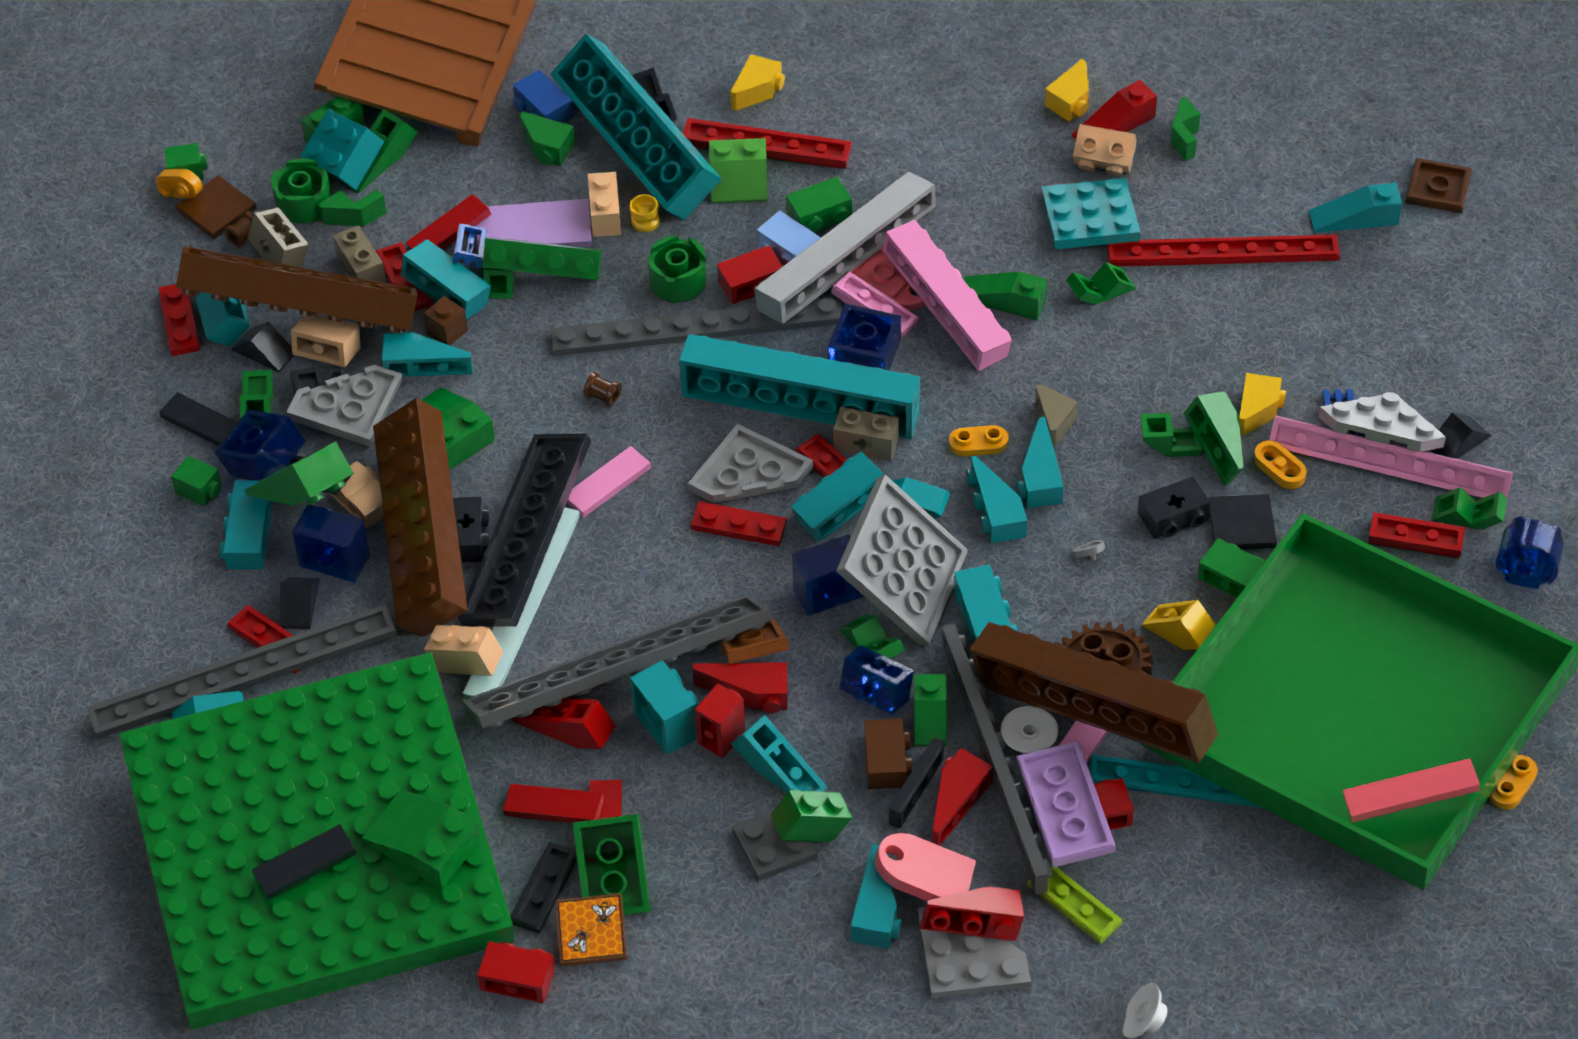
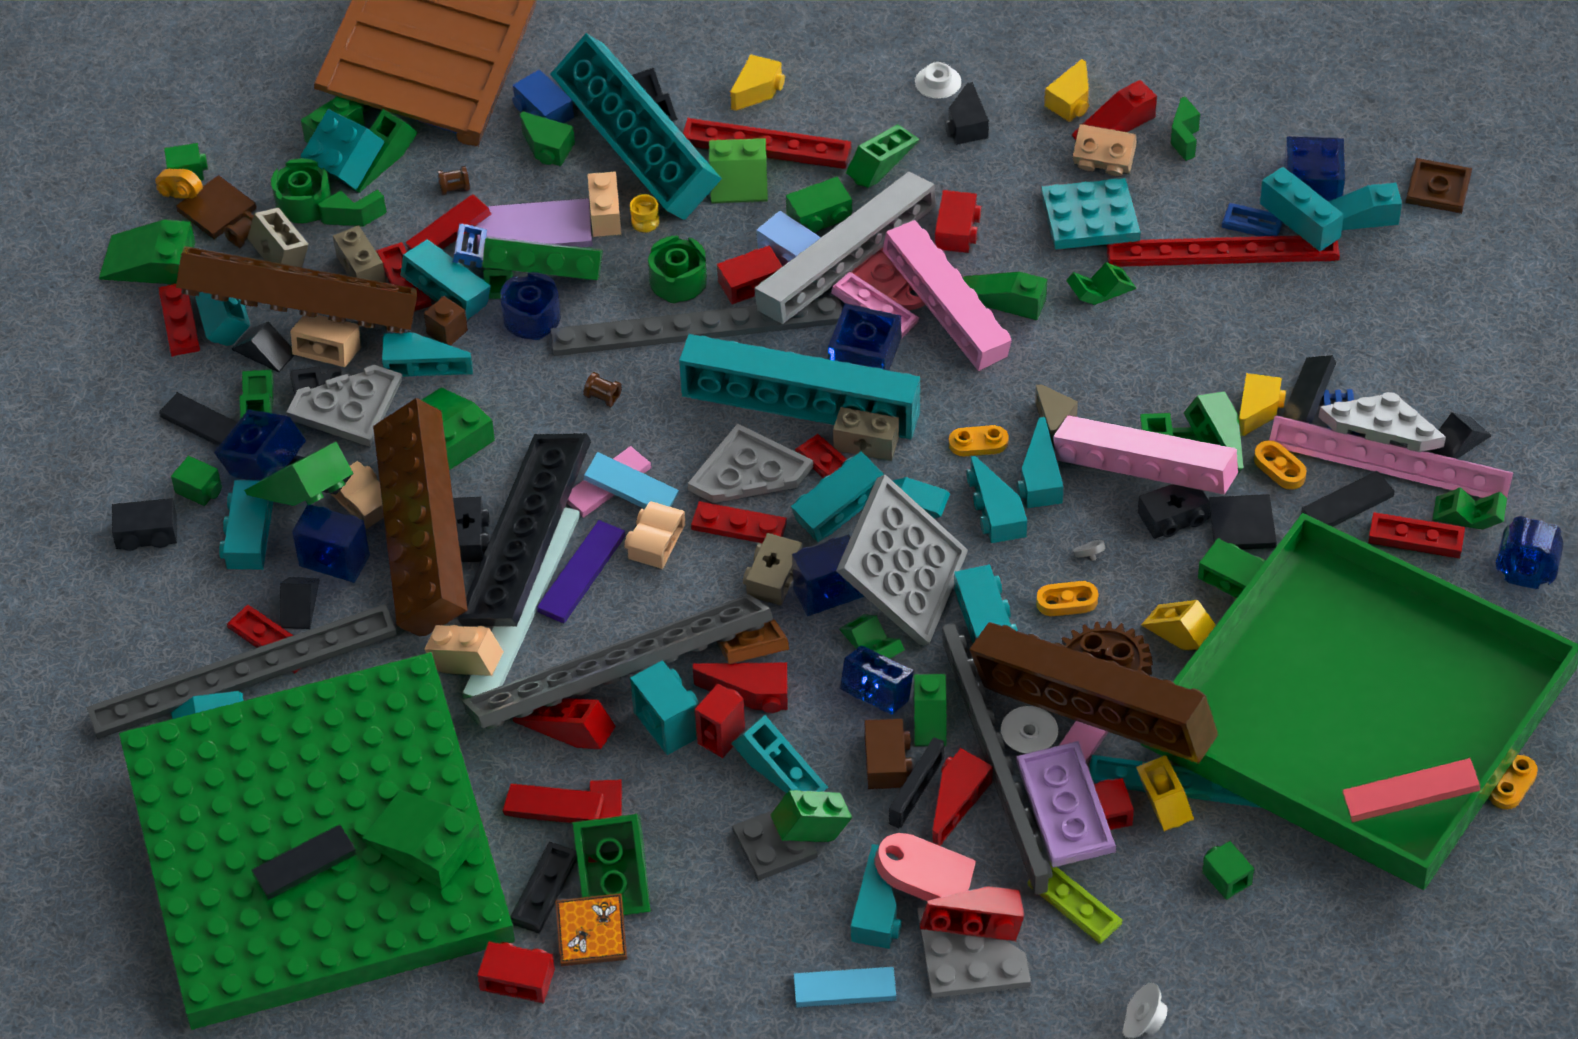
(144, 524): none -> black brick
(148, 252): none -> green slope
(461, 174): none -> reddish brown bush
(530, 305): none -> clear blue brick
(581, 571): none -> dark purple tile
(628, 482): none -> medium azure tile
(655, 534): none -> light nougat brick
(772, 569): none -> dark tan brick
(845, 987): none -> medium azure tile
(880, 155): none -> green slope
(938, 80): none -> white piece
(956, 221): none -> red brick
(967, 117): none -> black slope
(1066, 598): none -> light orange plate
(1146, 454): none -> bright pink brick
(1165, 793): none -> yellow slope
(1227, 869): none -> green brick
(1252, 224): none -> blue tile
(1301, 209): none -> teal brick
(1309, 388): none -> black tile
(1317, 163): none -> clear blue brick
(1350, 500): none -> black tile

